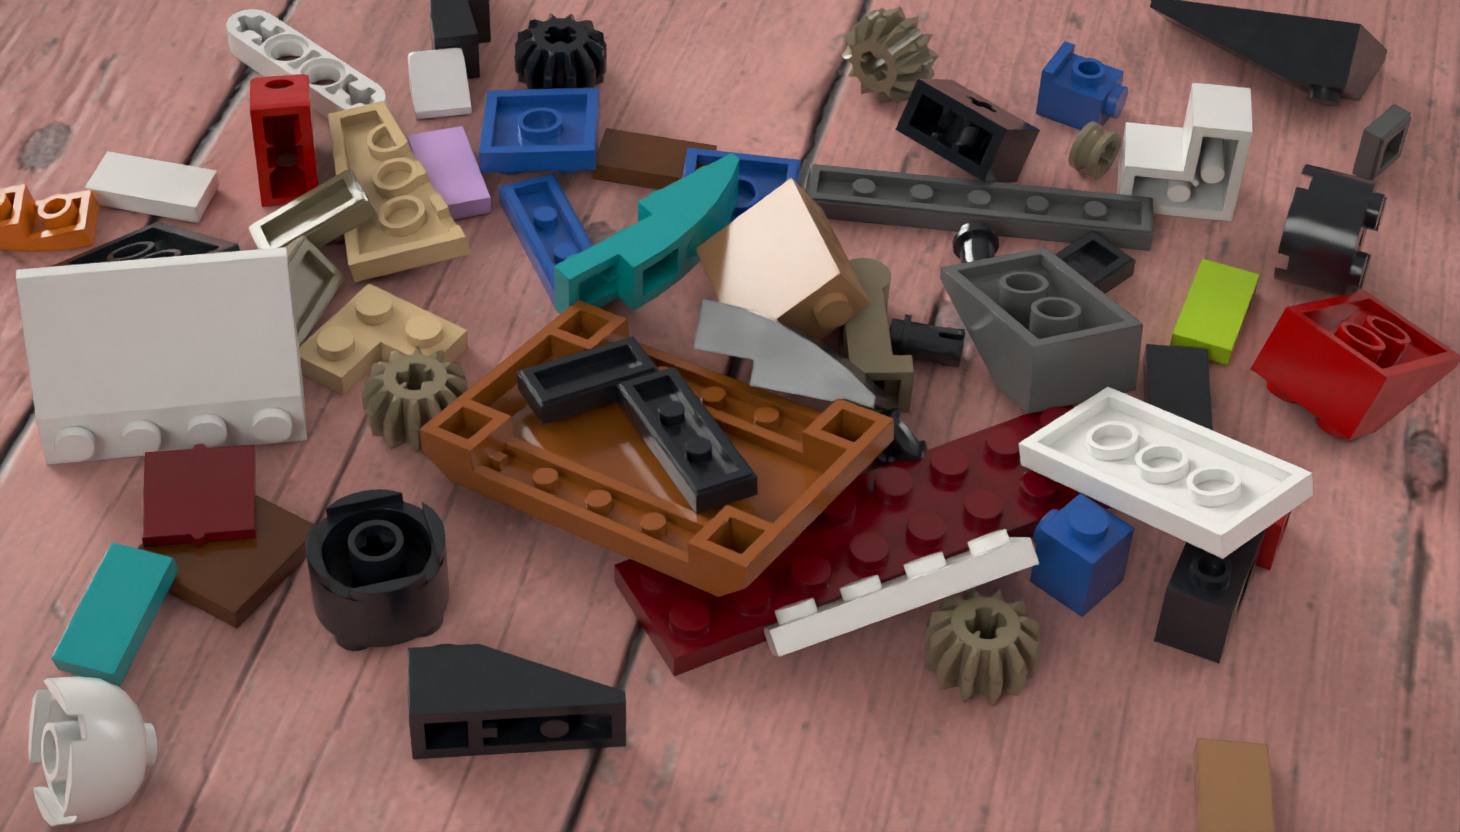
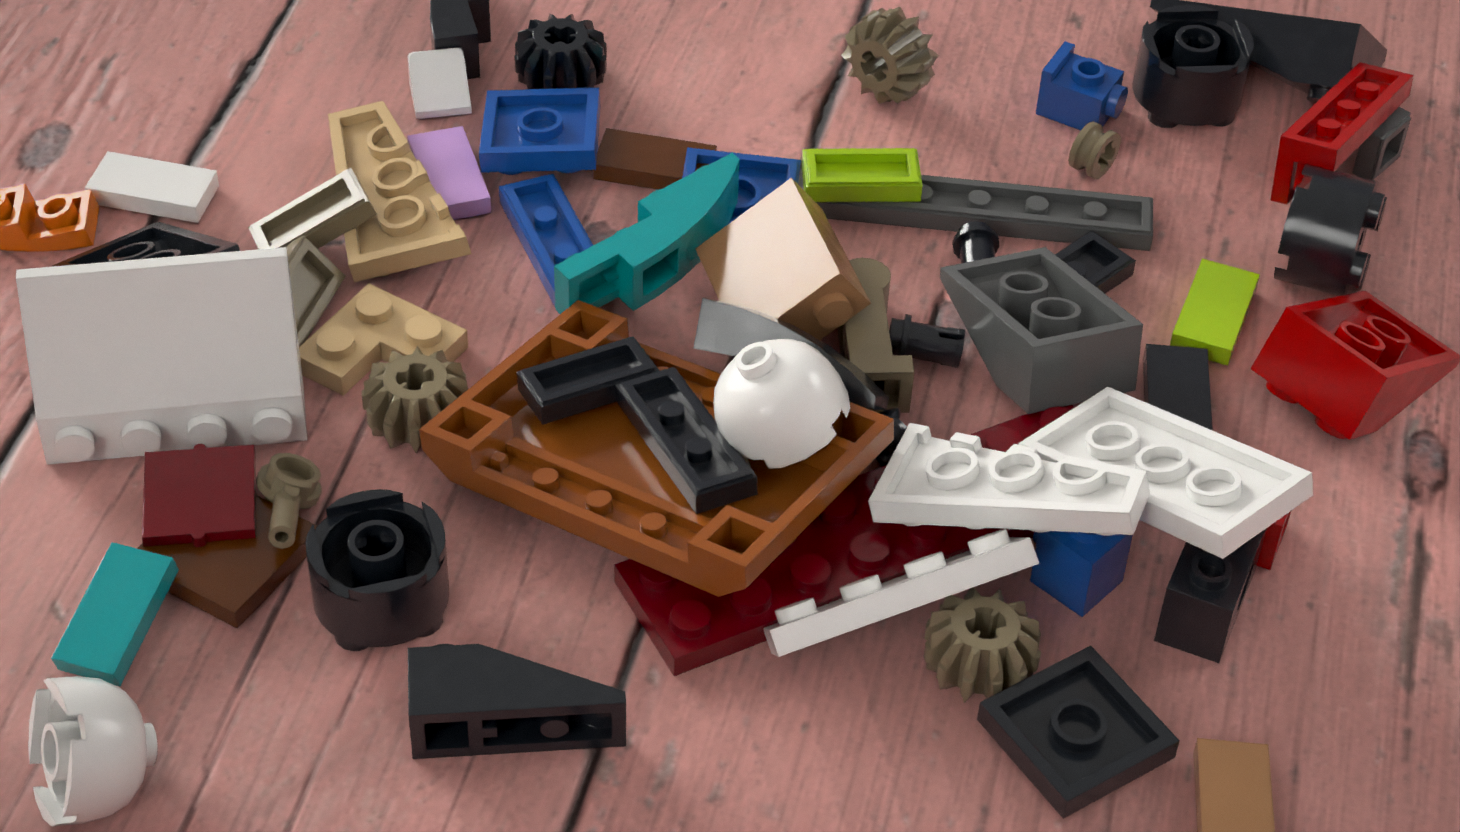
(245, 37): white beam -> none
(280, 126): red torso -> none
(290, 485): none -> dark tan plate
(779, 402): none -> white cylinder
(862, 175): none -> lime tile
(967, 130): black brick -> none
(988, 488): none -> white wing
(1077, 731): none -> black plate
(1192, 67): none -> black brick
(1192, 167): white brick -> none
(1337, 125): none -> red fence

